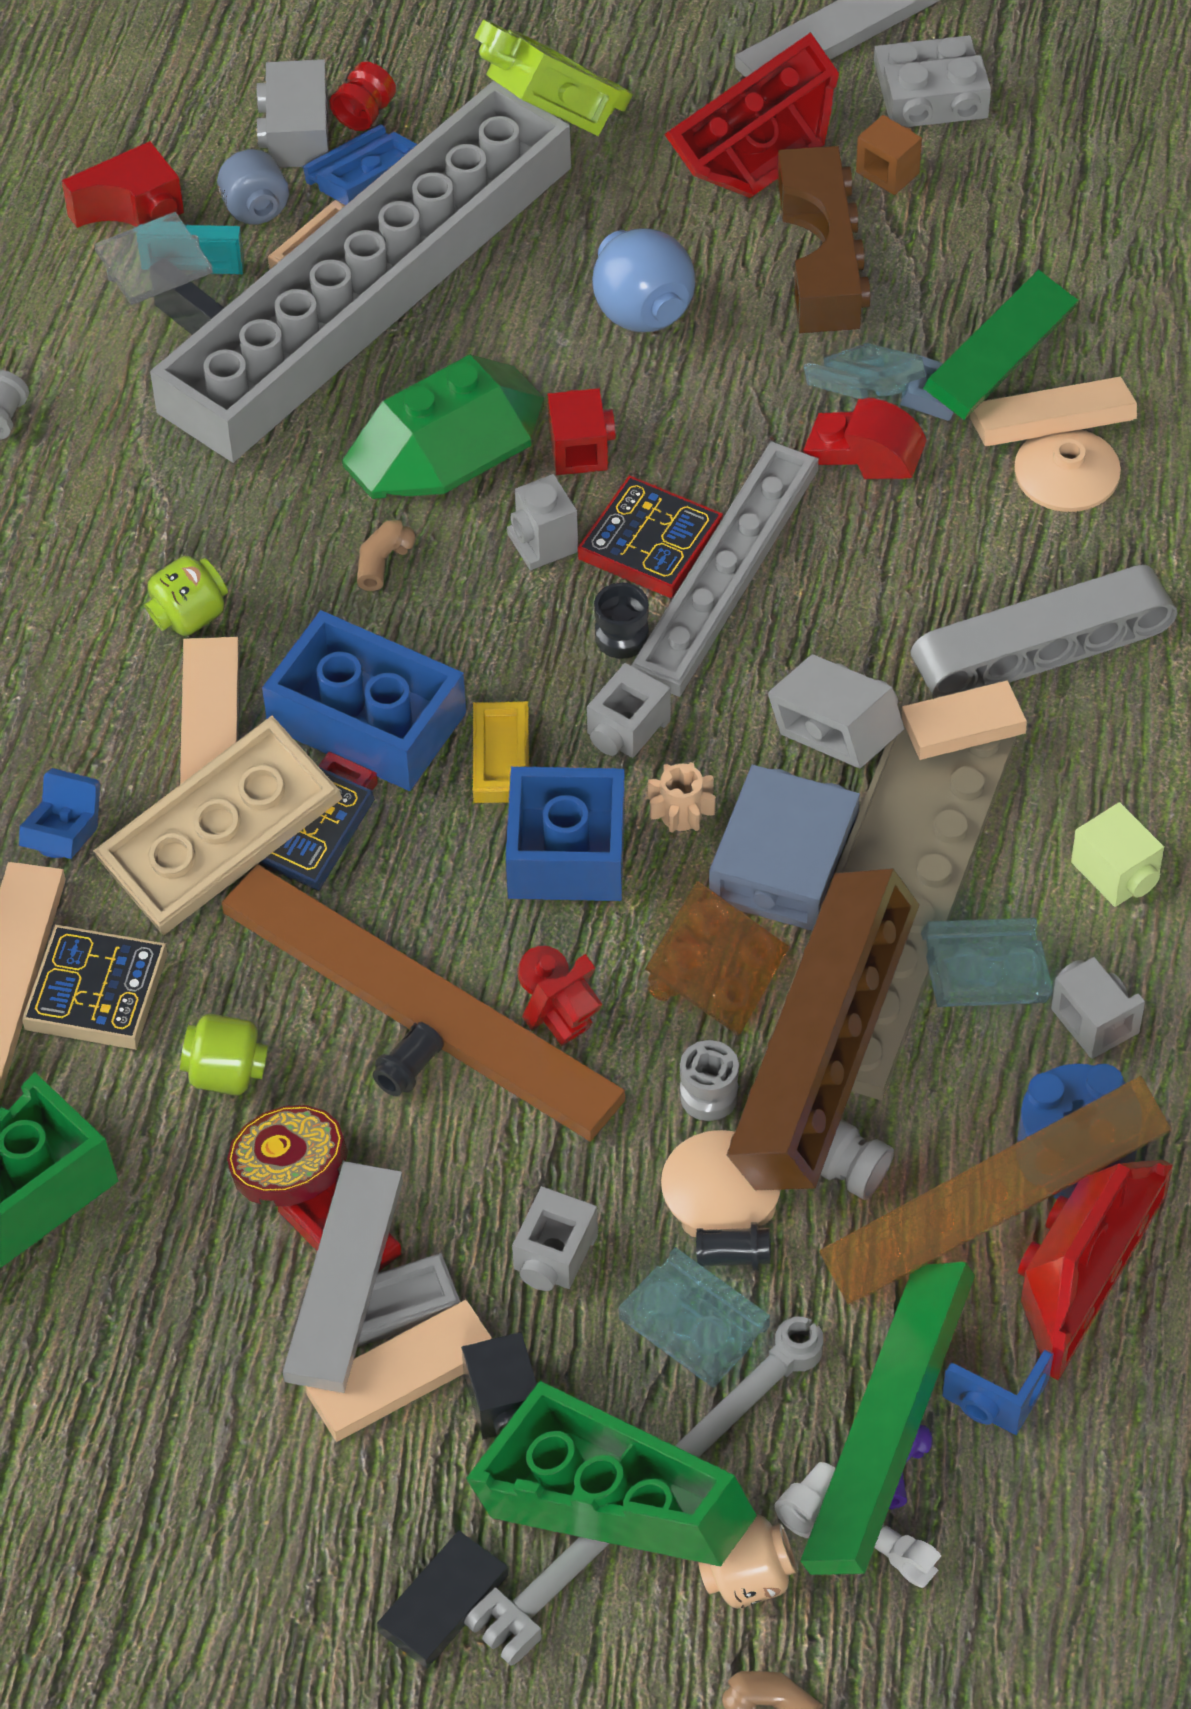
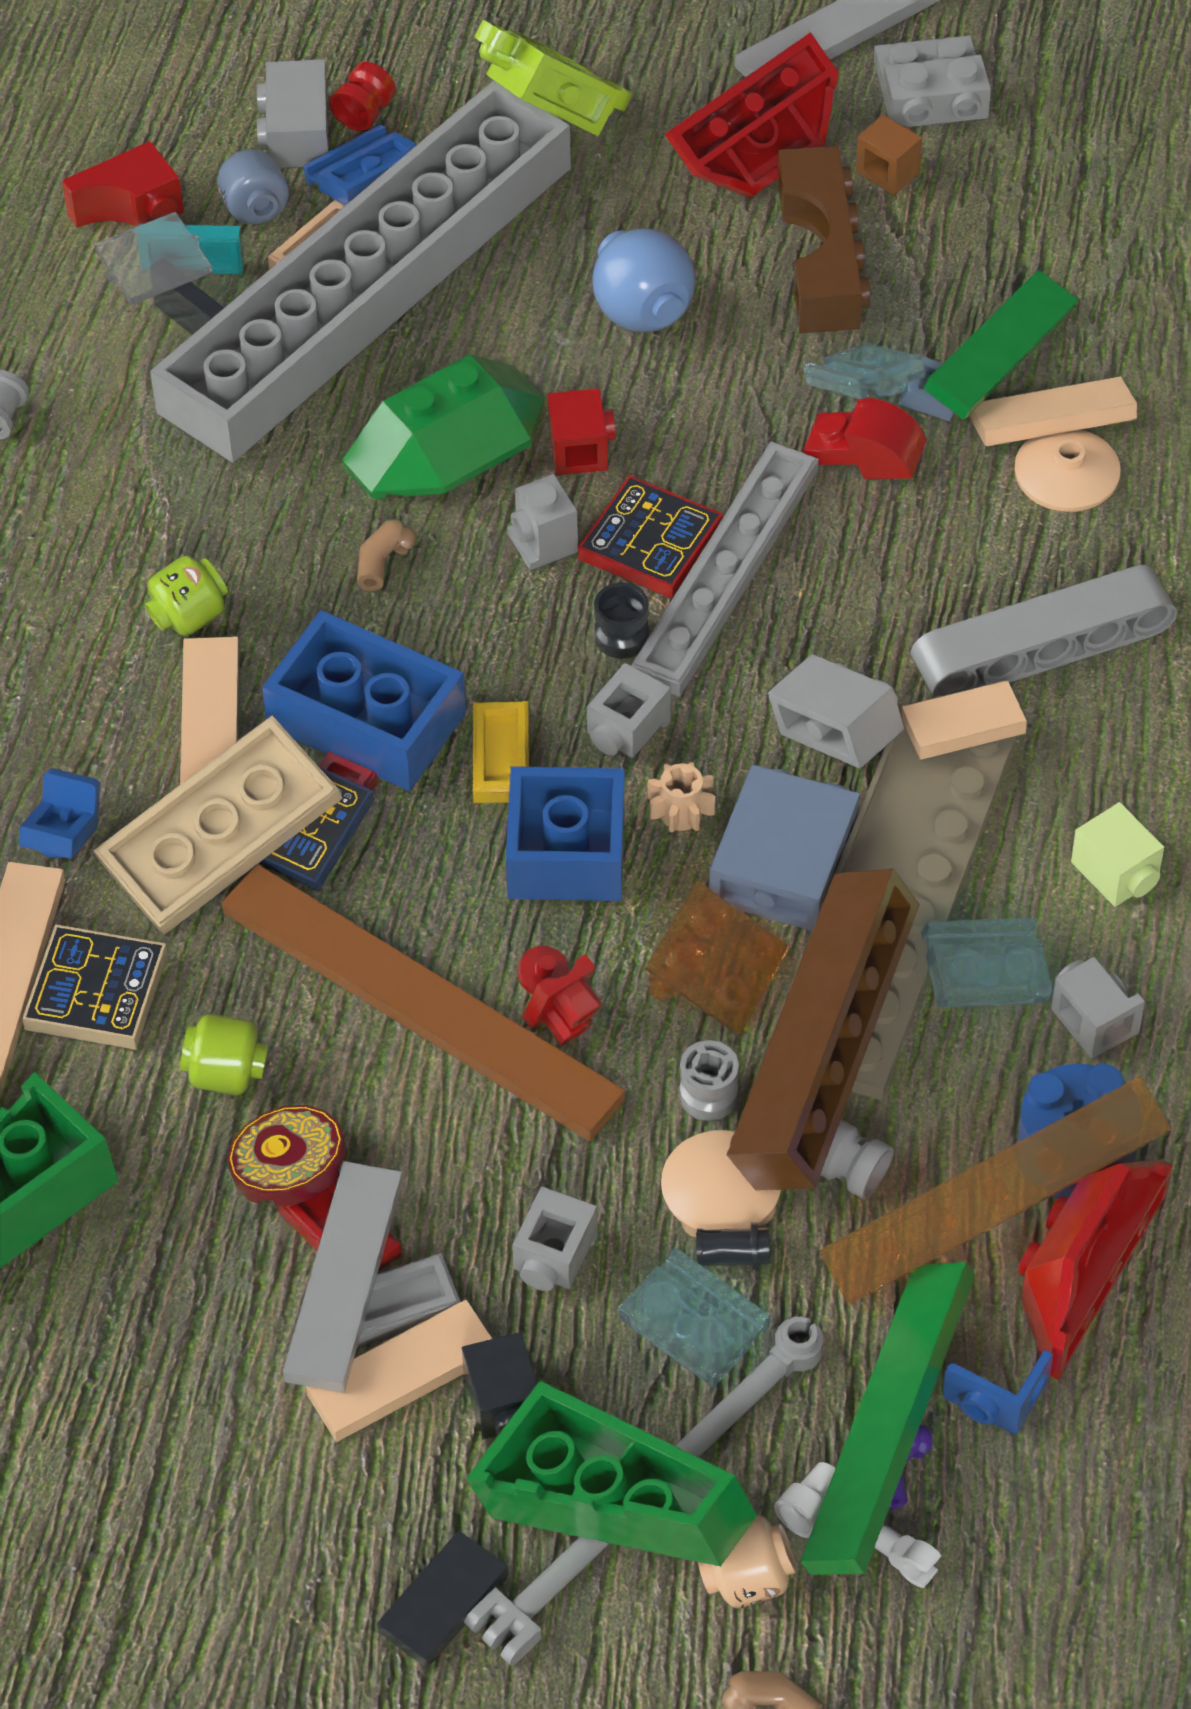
(398, 1070): black pin -> none

